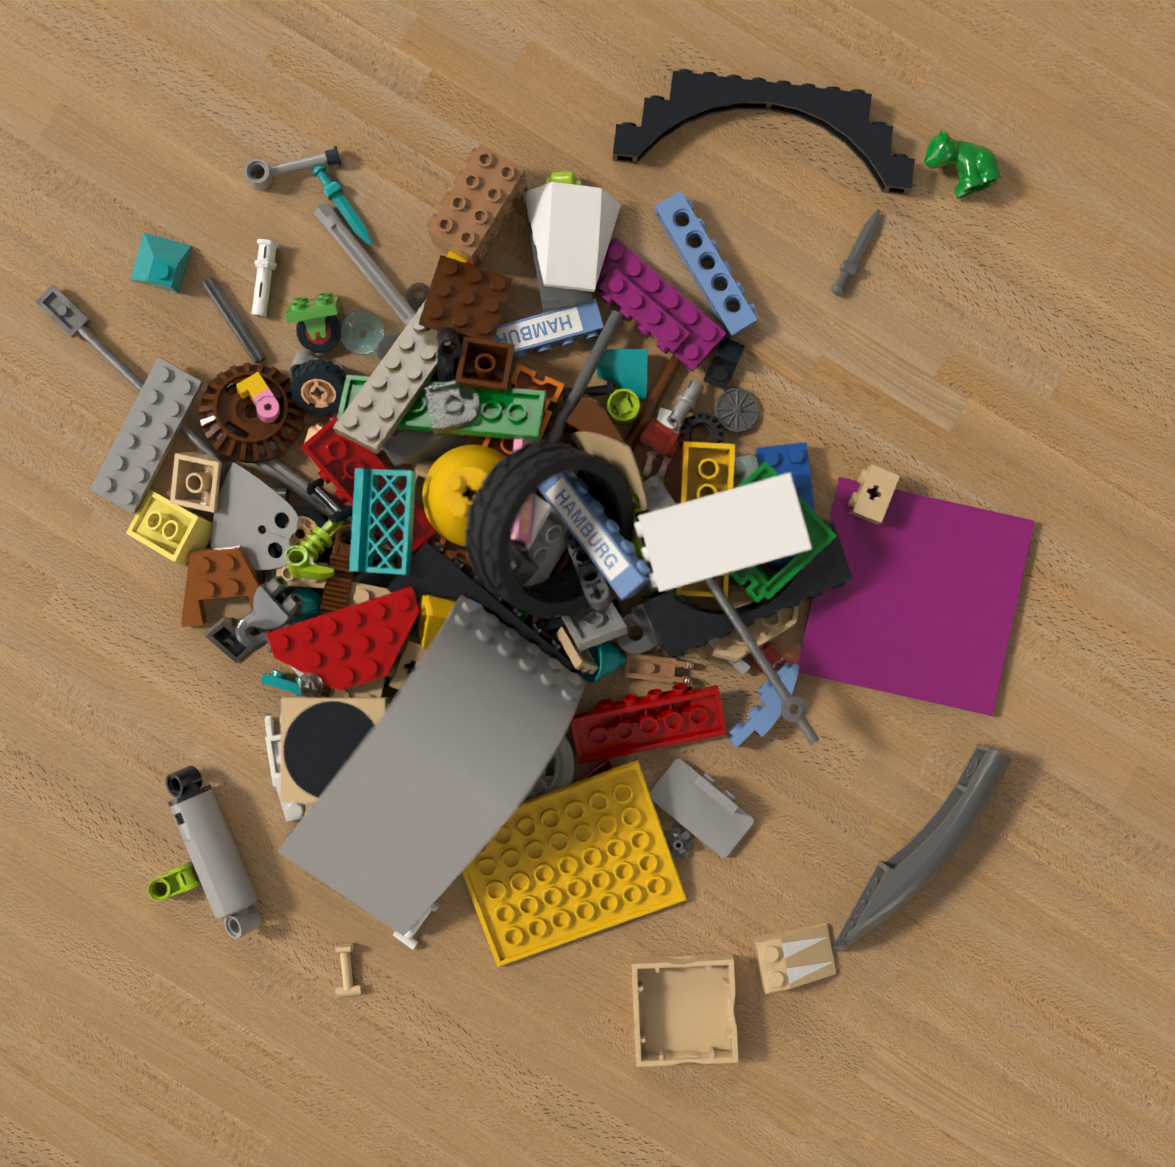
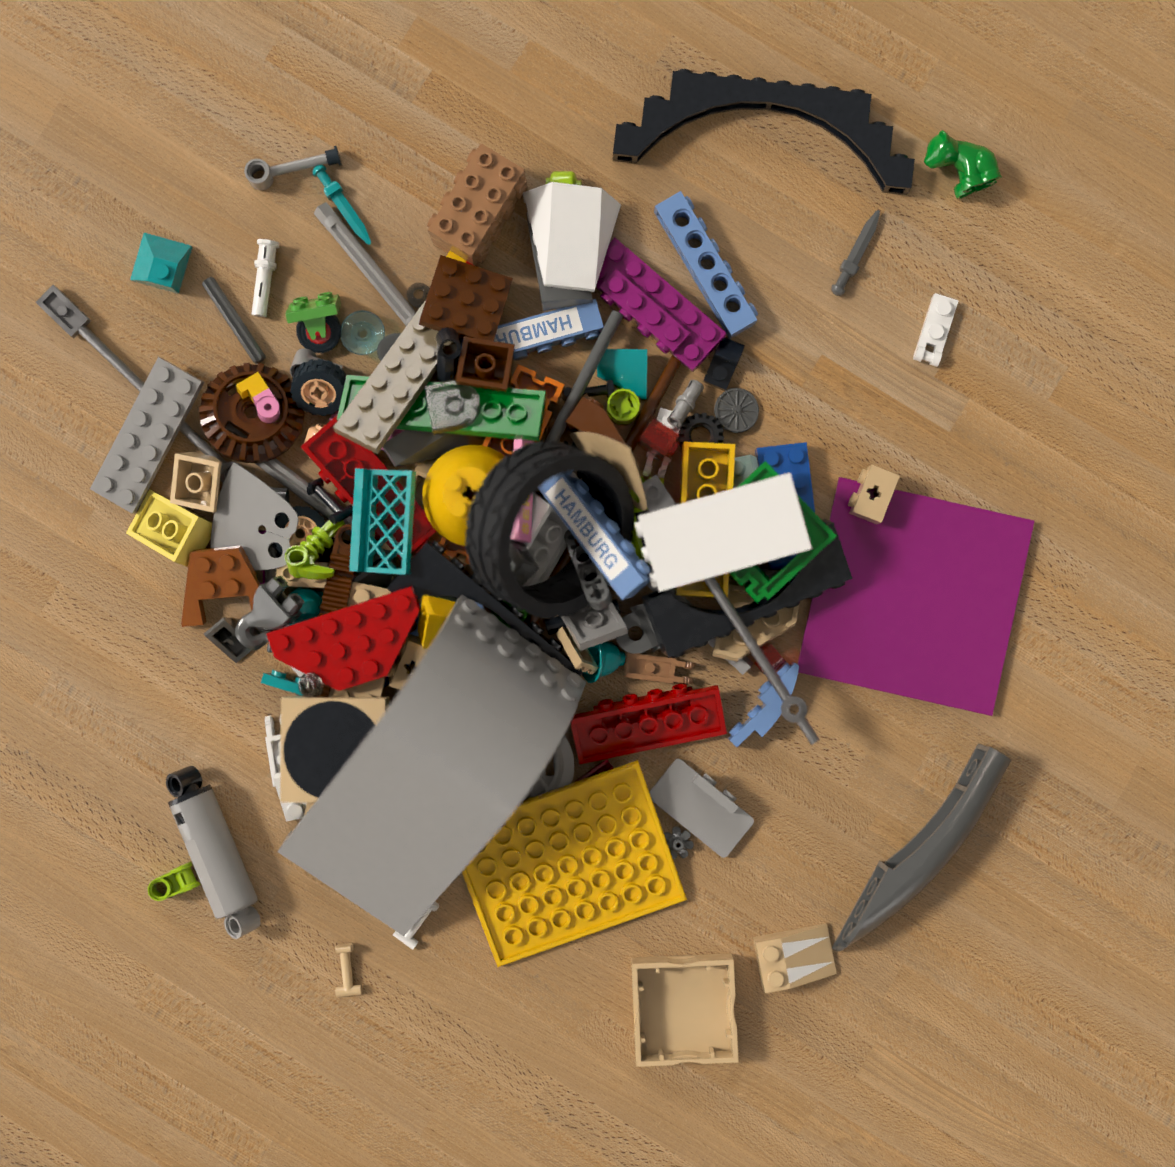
(935, 329): none -> white plate

